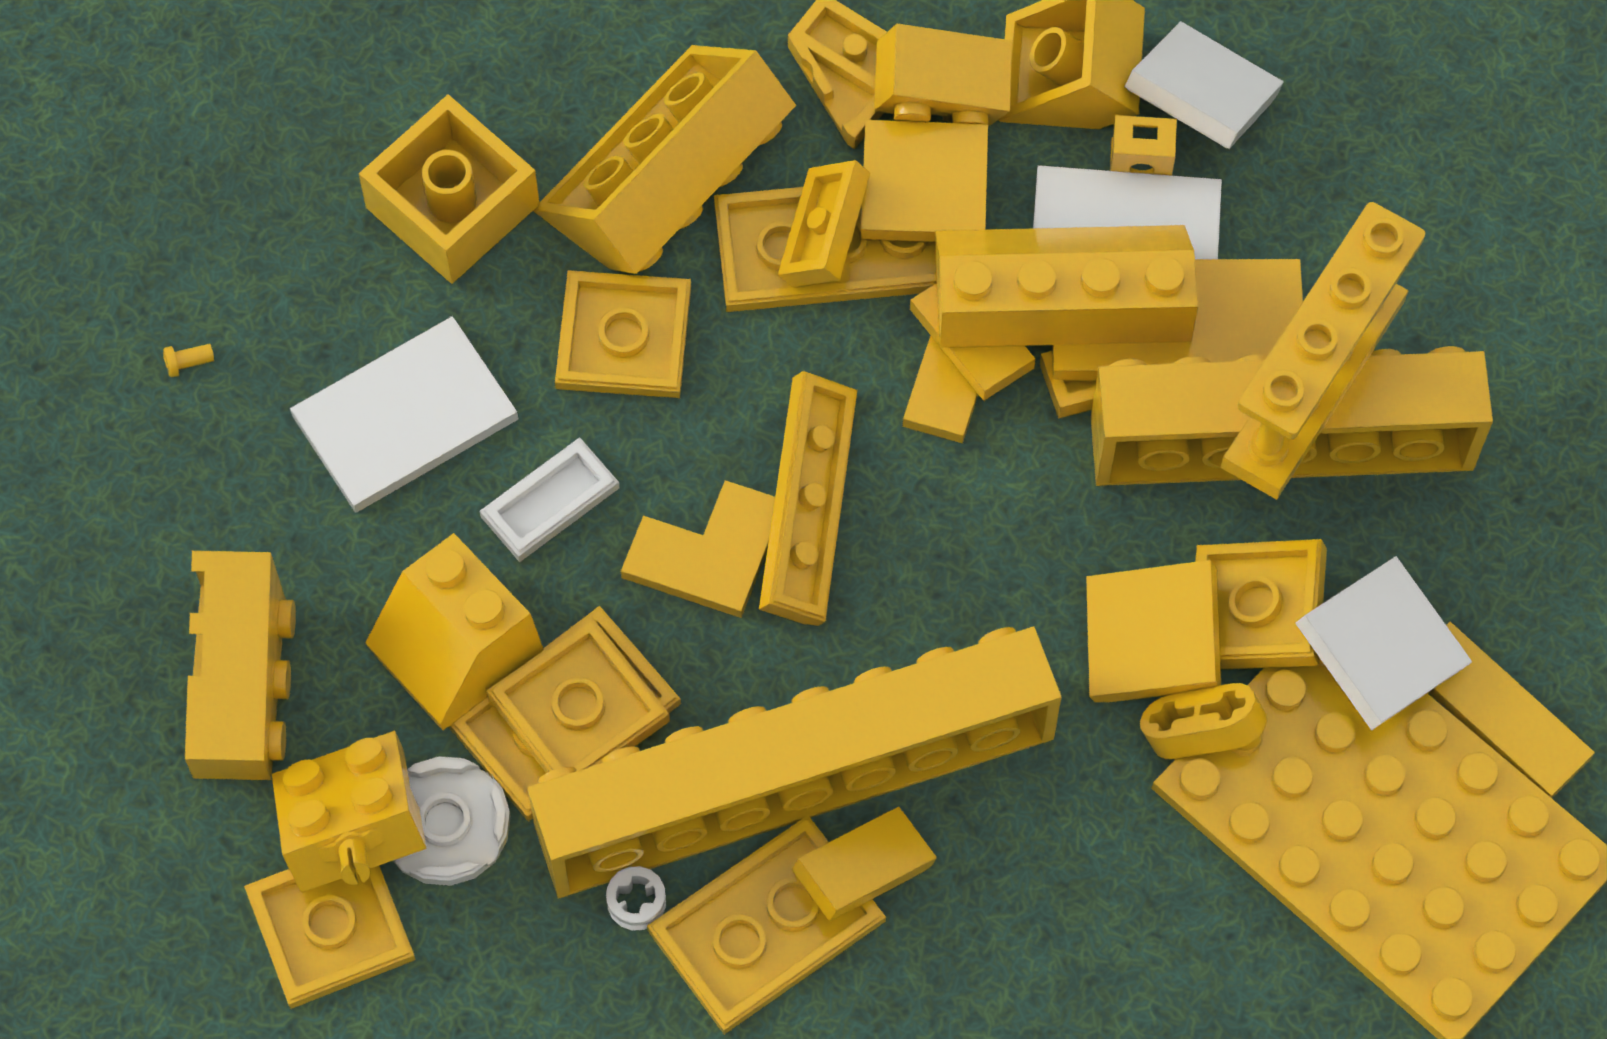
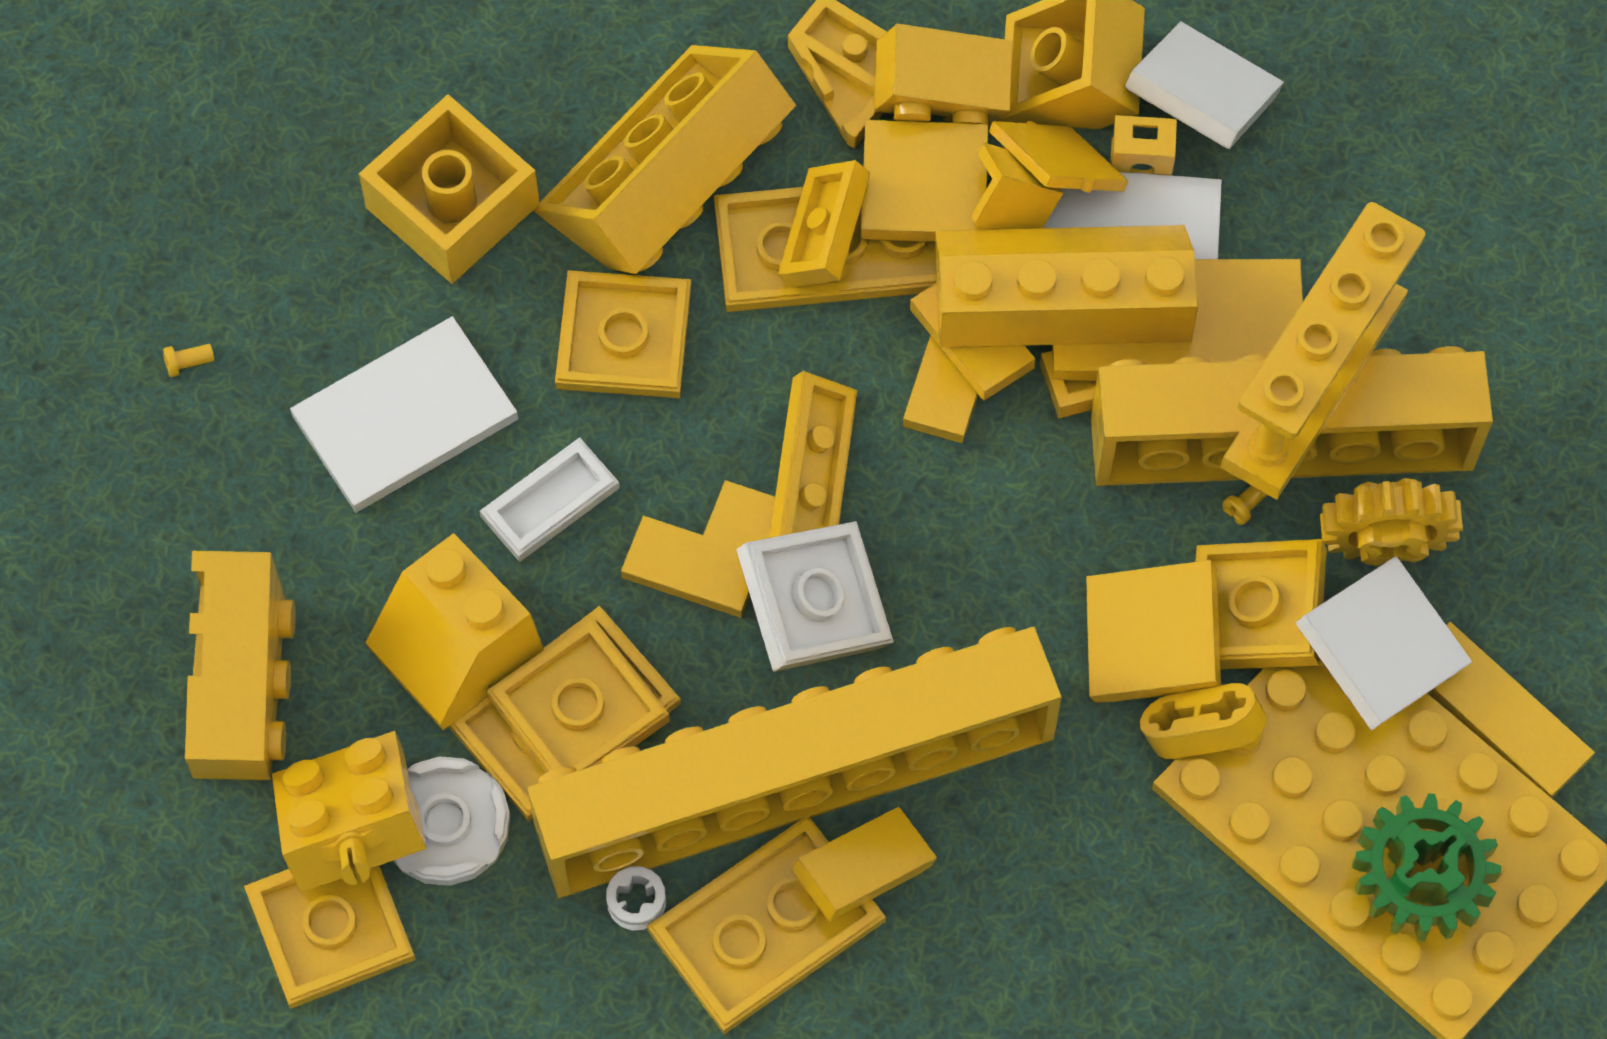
(814, 596): none -> white tile
(1014, 194): none -> yellow panel
(1058, 156): none -> yellow piece
(1240, 506): none -> yellow piece
(1391, 521): none -> yellow gear
(1440, 888): none -> green gear

